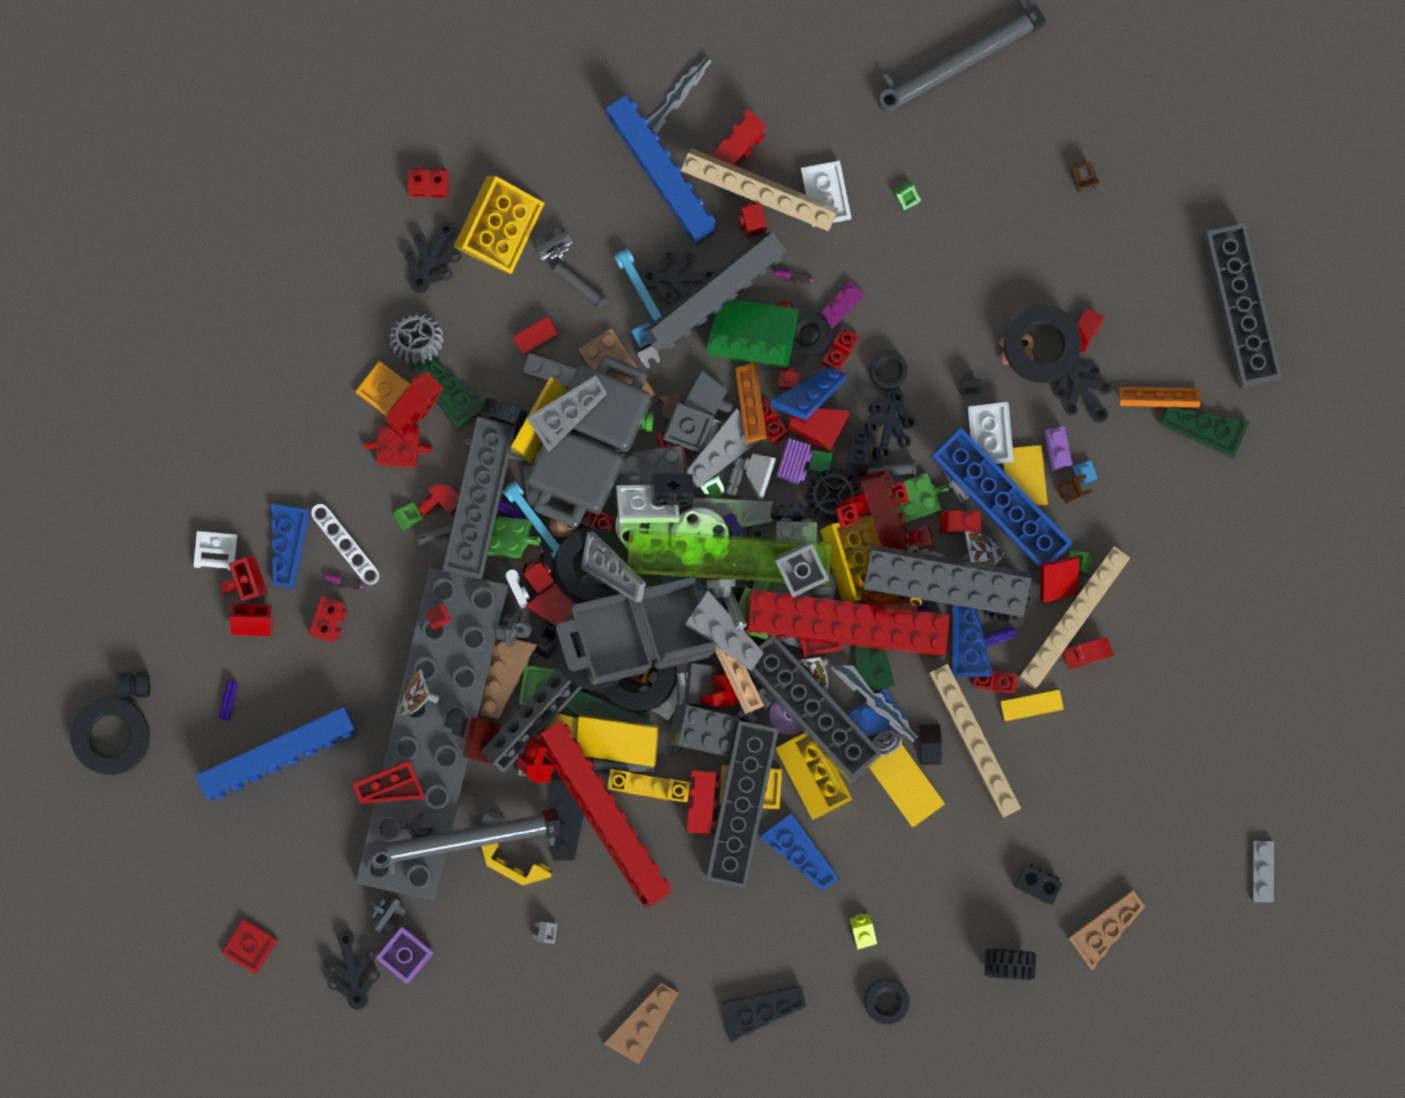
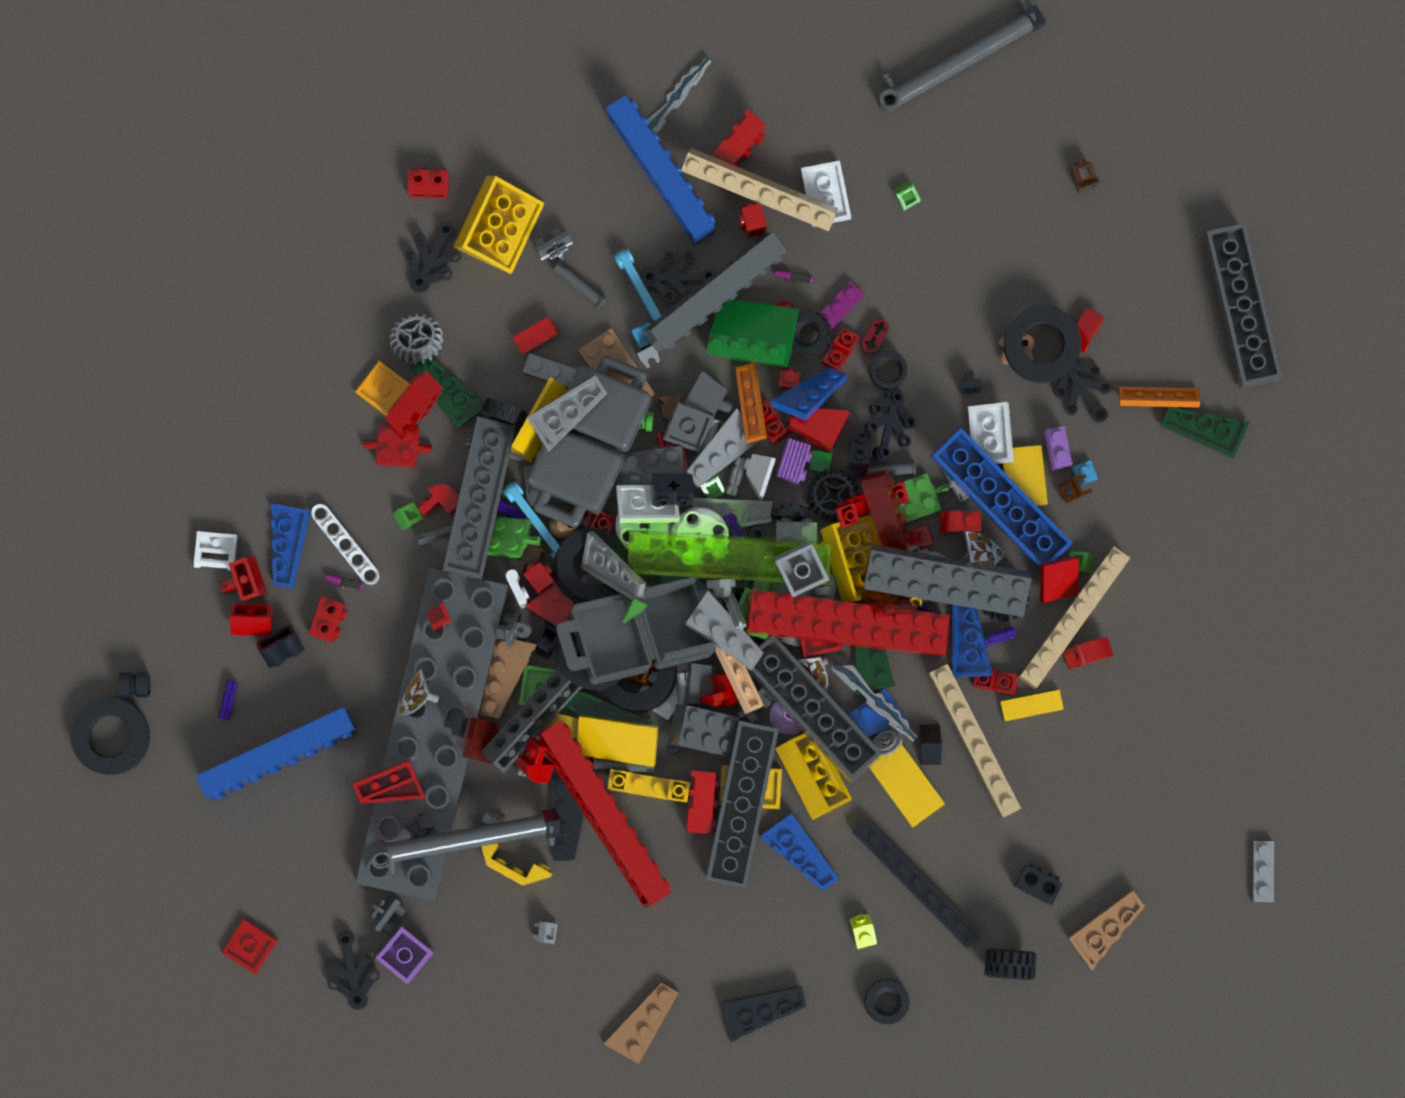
(280, 646): none -> black brick
(633, 609): none -> bright green slope
(871, 334): none -> dark red beam
(916, 883): none -> black plate

